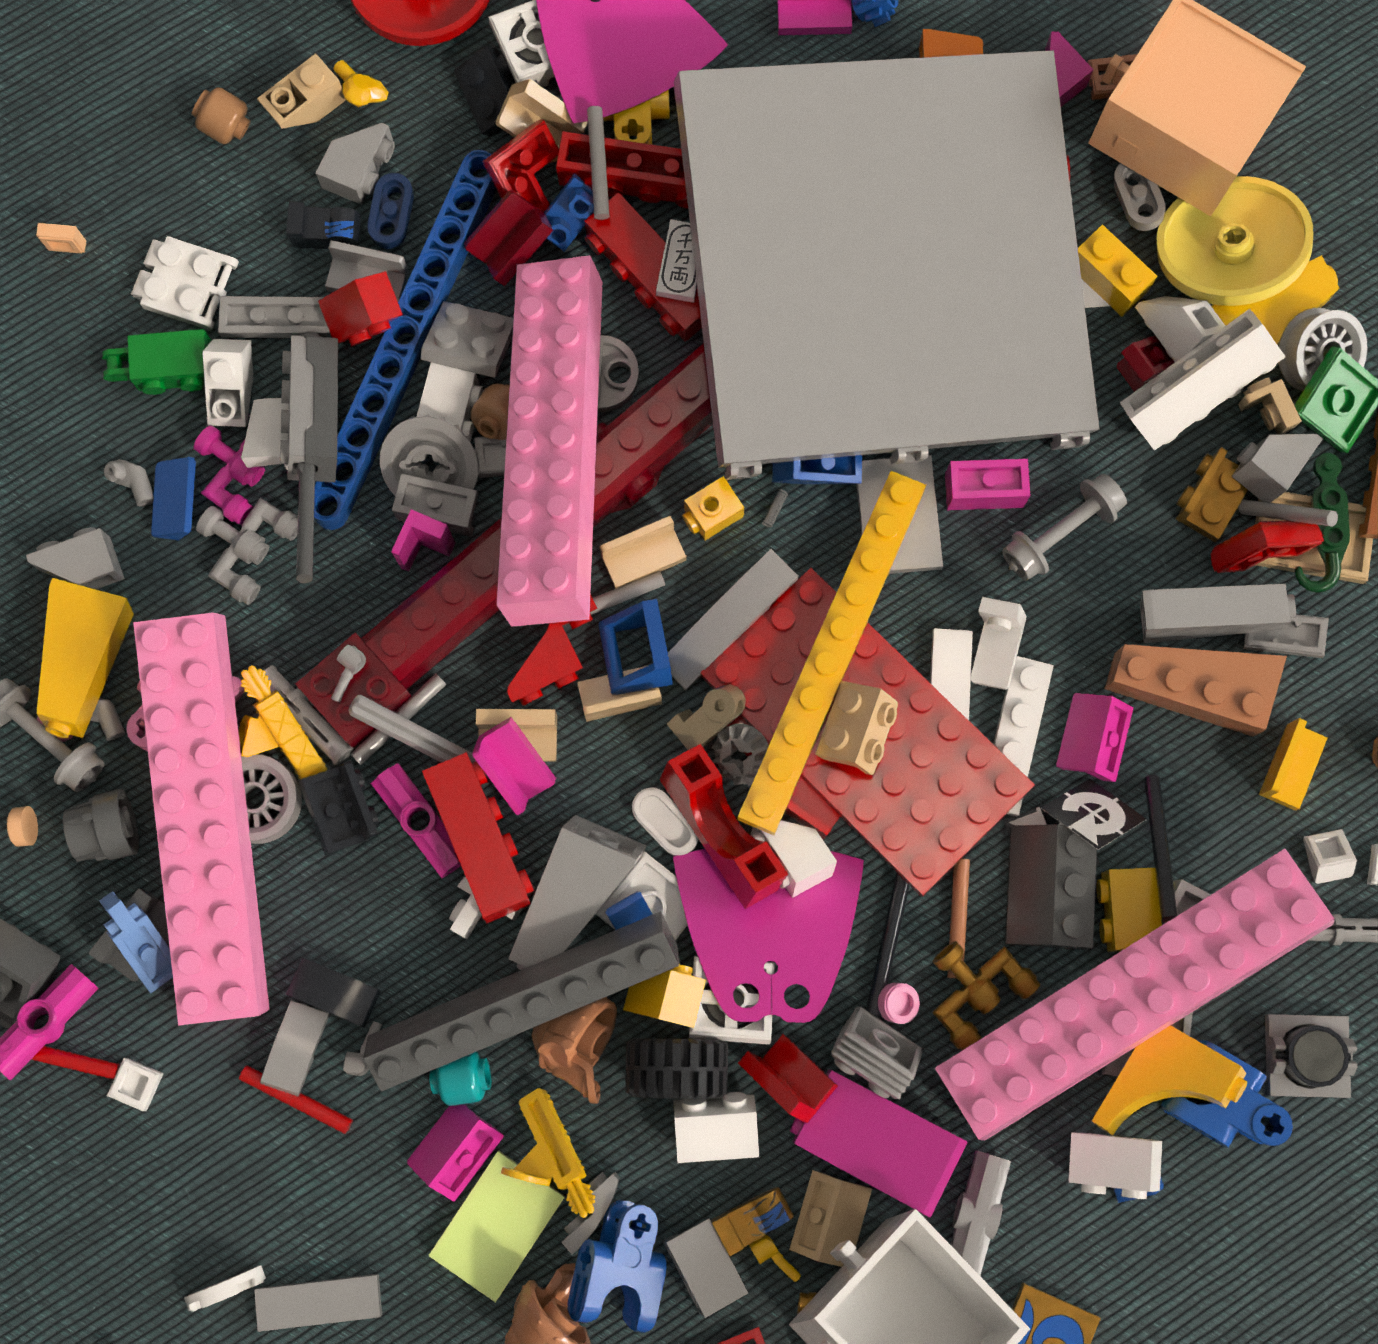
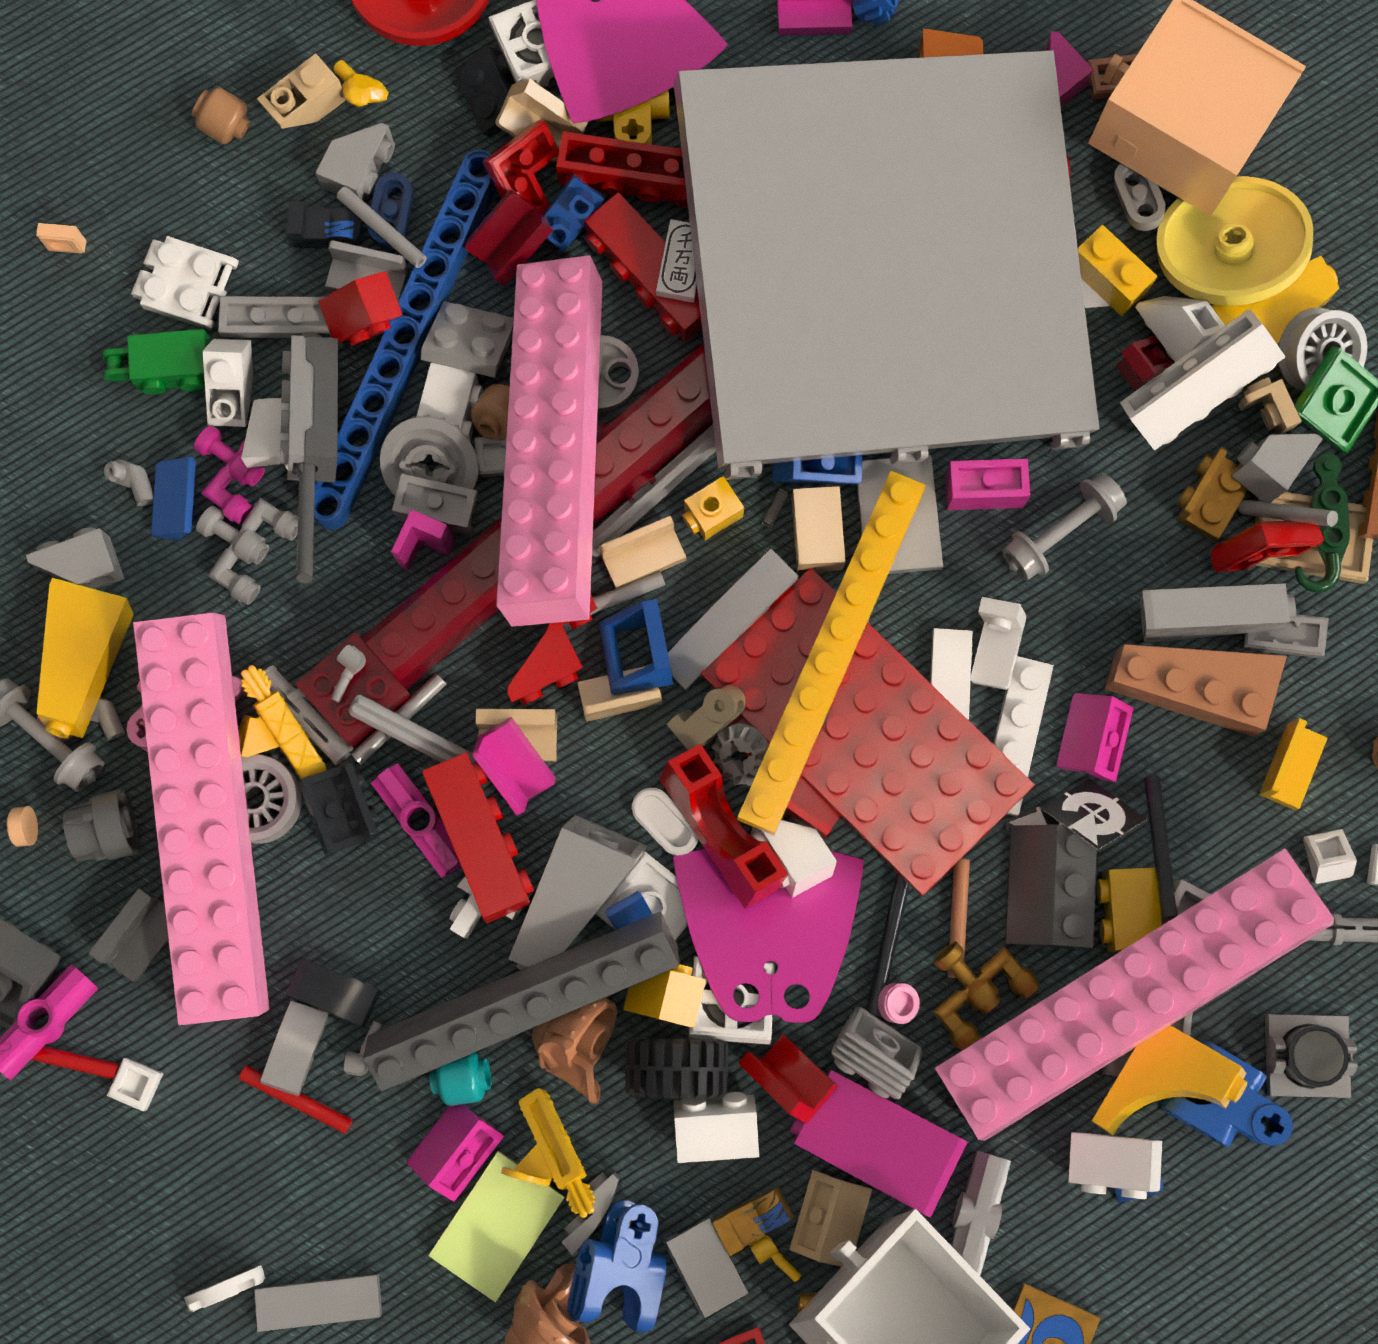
(138, 942): medium blue hinge -> none
(381, 227): none -> light grey piece
(598, 162): light grey bar -> none
(650, 495): none -> light grey axle
(818, 529): none -> tan panel
(858, 726): tan bracket -> none

